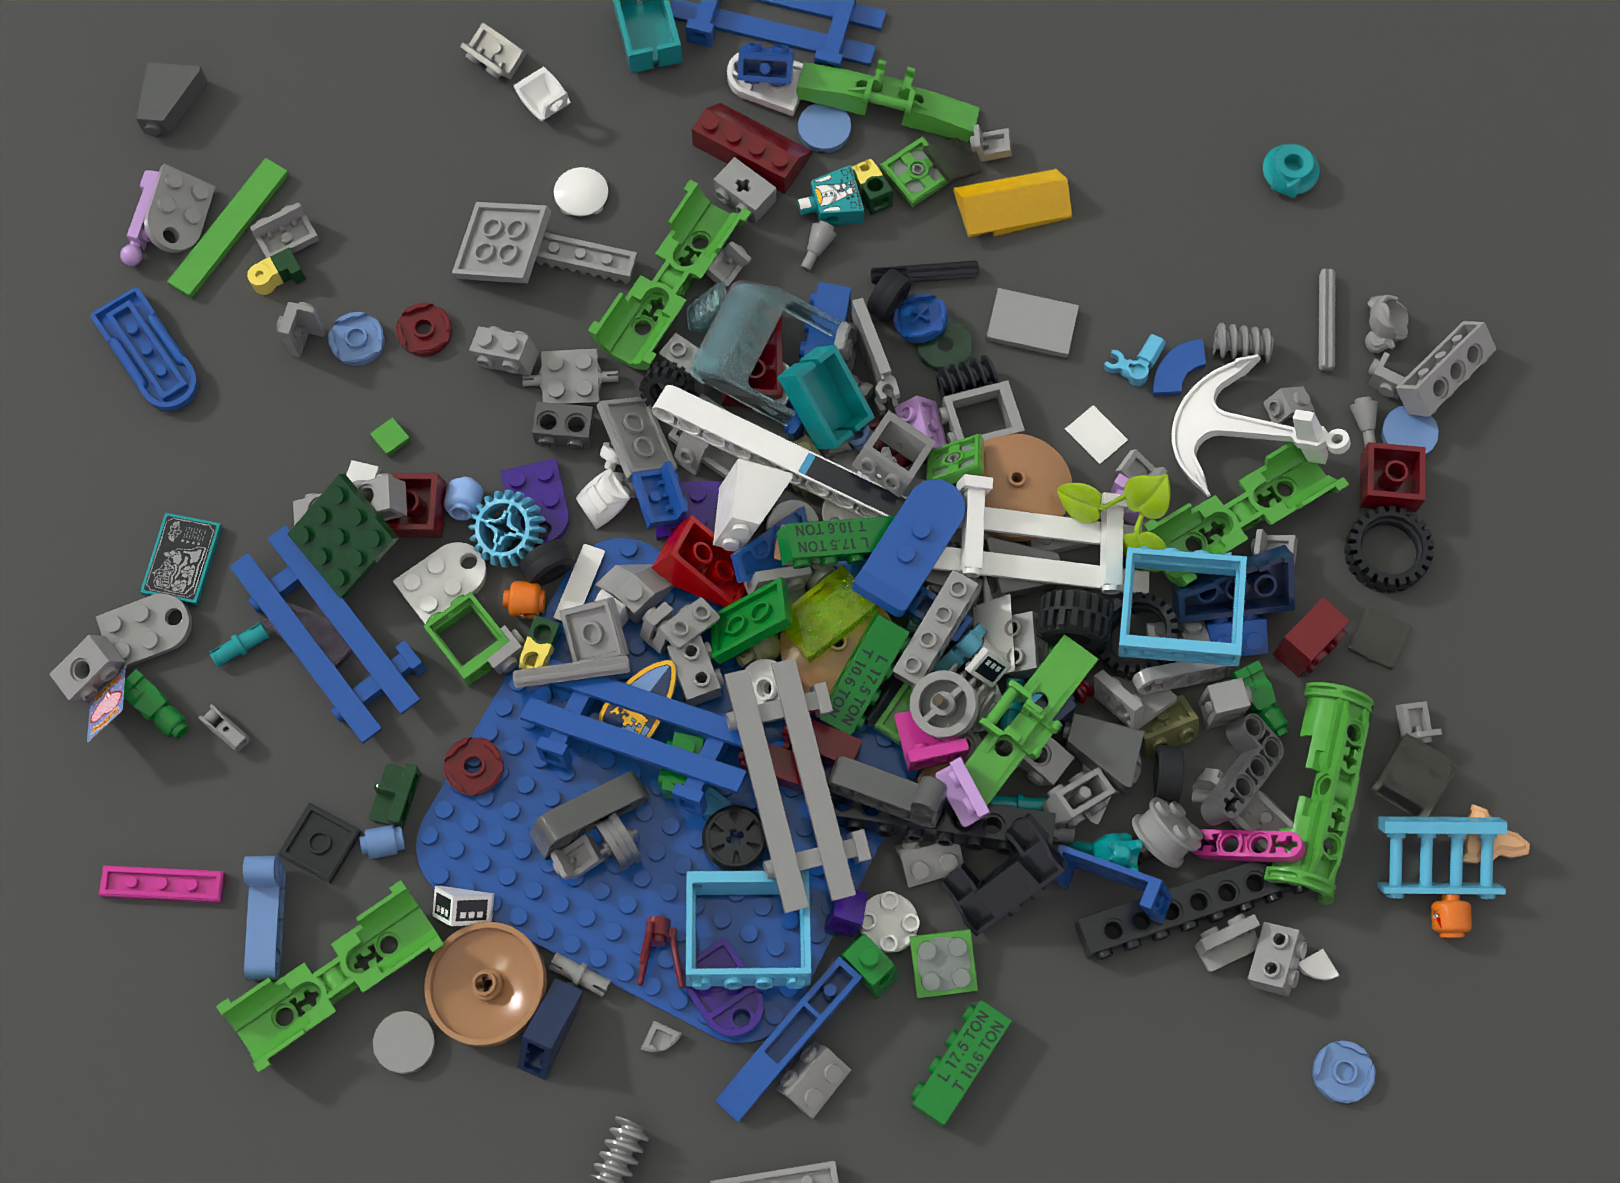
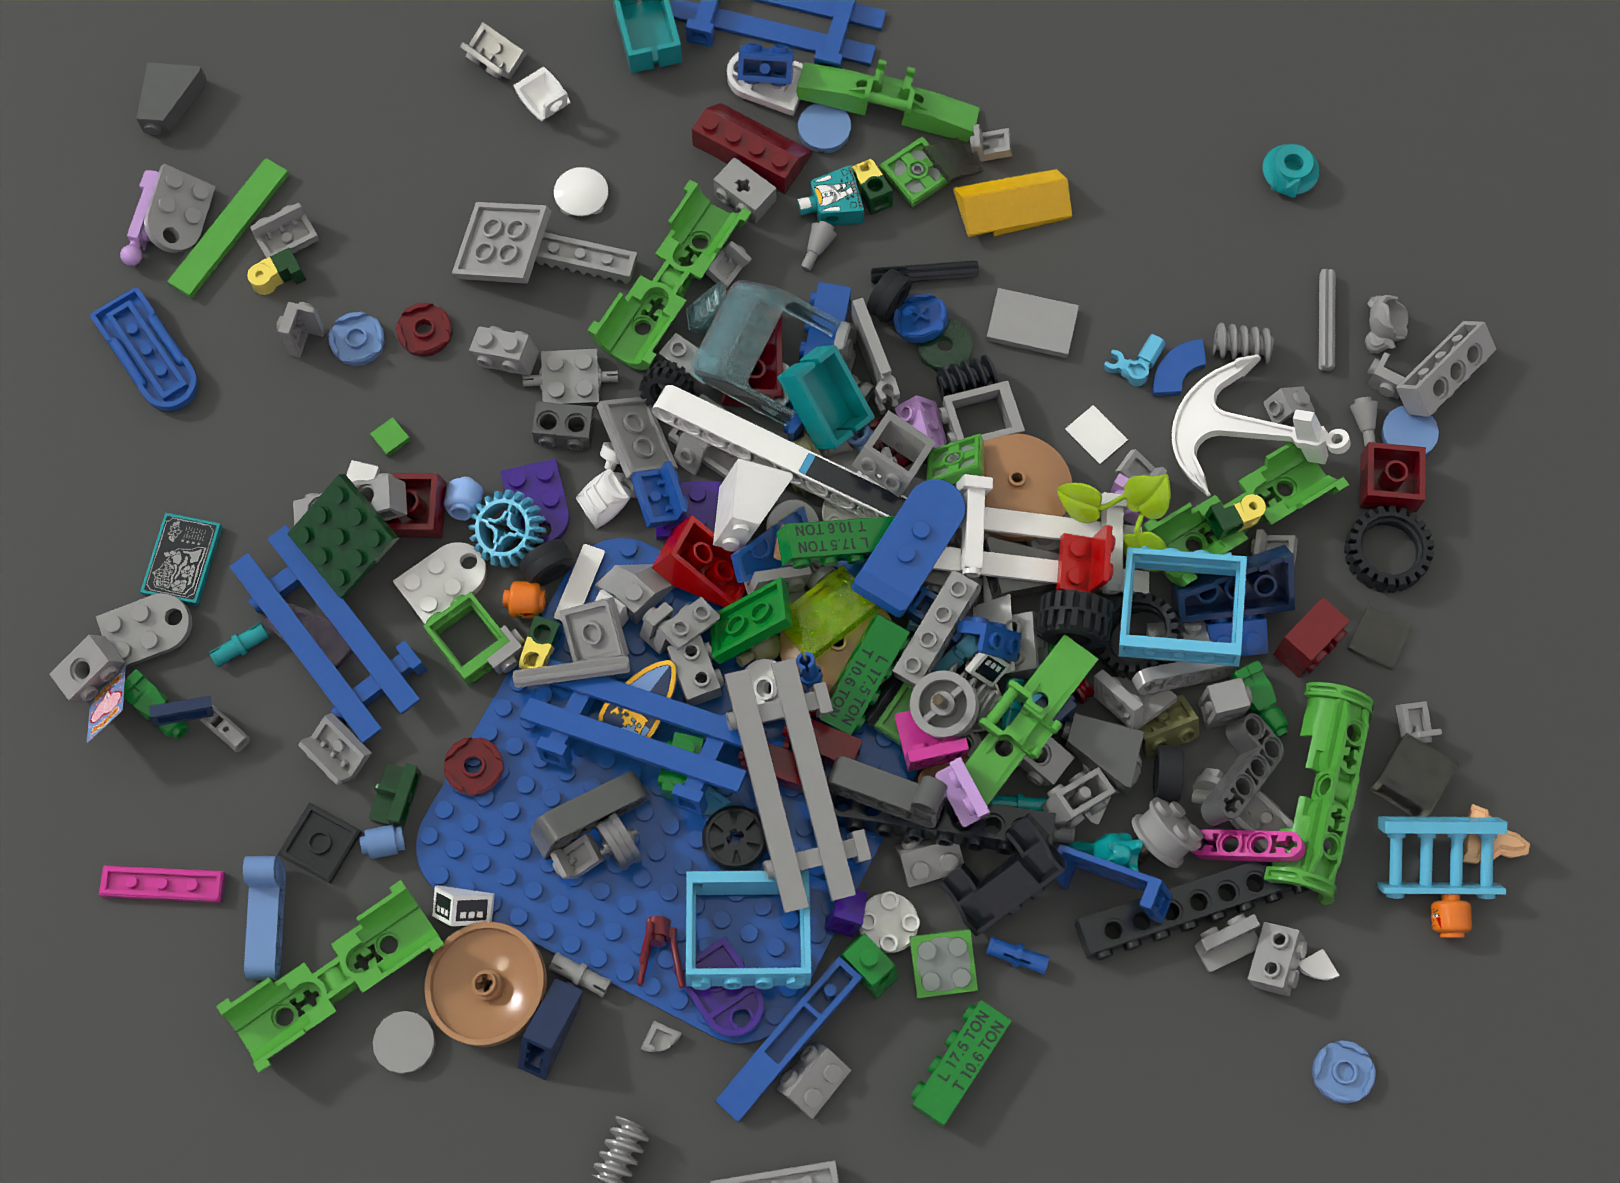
(181, 711): none -> dark blue tile
(335, 750): none -> light grey bracket
(809, 671): none -> blue pin
(993, 638): none -> blue bracket
(1017, 955): none -> blue pin
(1085, 561): none -> red bracket
(1235, 517): none -> leg

